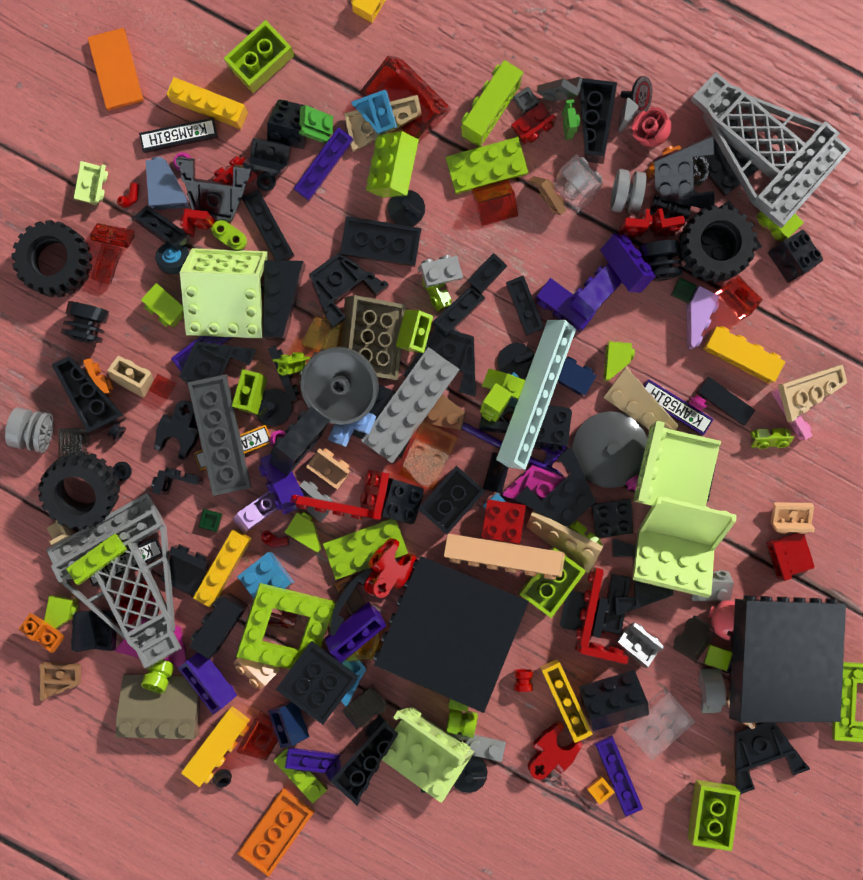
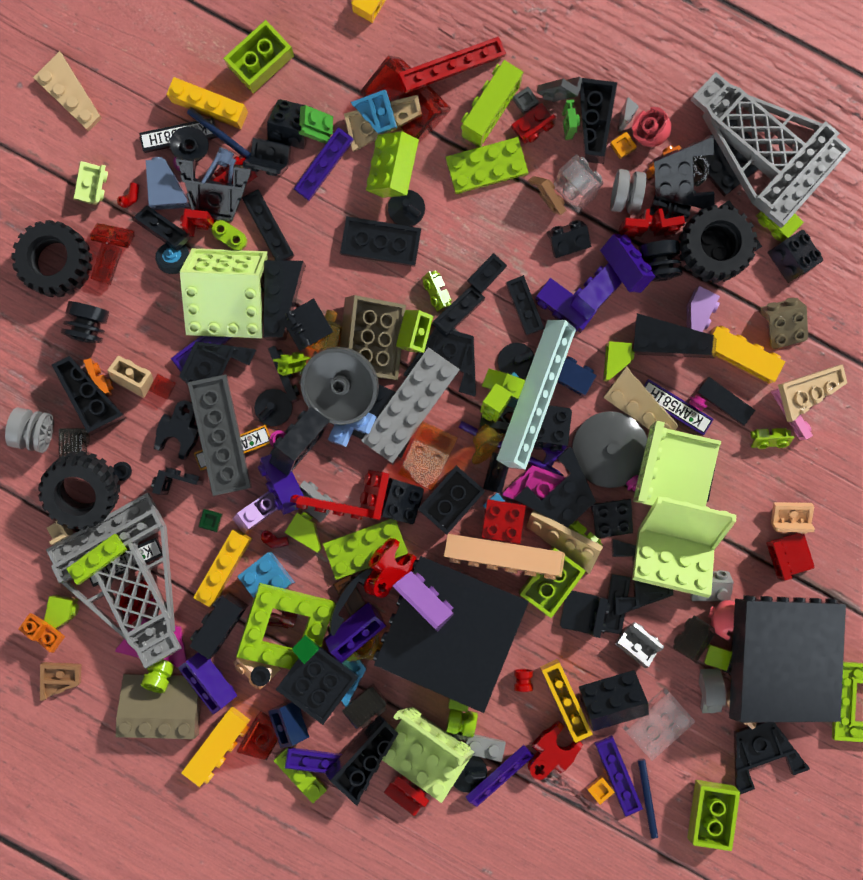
(63, 85): none -> tan wing
(92, 632): black bracket -> none
(115, 69): orange tile -> none
(116, 432): black bush -> none
(164, 305): lime brick -> none
(187, 568): black bracket -> none
(189, 137): none -> black dish
(217, 132): none -> dark blue bar
(222, 158): none -> sand blue plant
(222, 778): black plate -> none
(249, 391): lime brick -> none
(260, 676): none -> black plate
(262, 177): black plate -> none
(276, 832): orange tile -> none
(305, 649): none -> green slope
(306, 324): none -> black hinge
(328, 468): light nougat bracket -> none
(338, 278): black wing -> none
(405, 795): none -> red bracket
(424, 600): none -> medium lavender slope
(440, 271): light grey bracket -> none
(446, 415): medium nougat wing -> none
(451, 64): none -> red plate
(485, 443): none -> clear yellow piece
(495, 202): clear red slope -> none
(499, 776): none -> dark purple tile
(569, 238): none -> black bracket
(587, 616): red bracket -> none
(623, 145): none -> light orange plate
(640, 93): shield -> none
(647, 798): none -> dark blue bar
(668, 339): none -> black wedge
(683, 290): dark green tile -> none
(739, 297): clear red slope -> none
(786, 322): none -> dark tan bracket

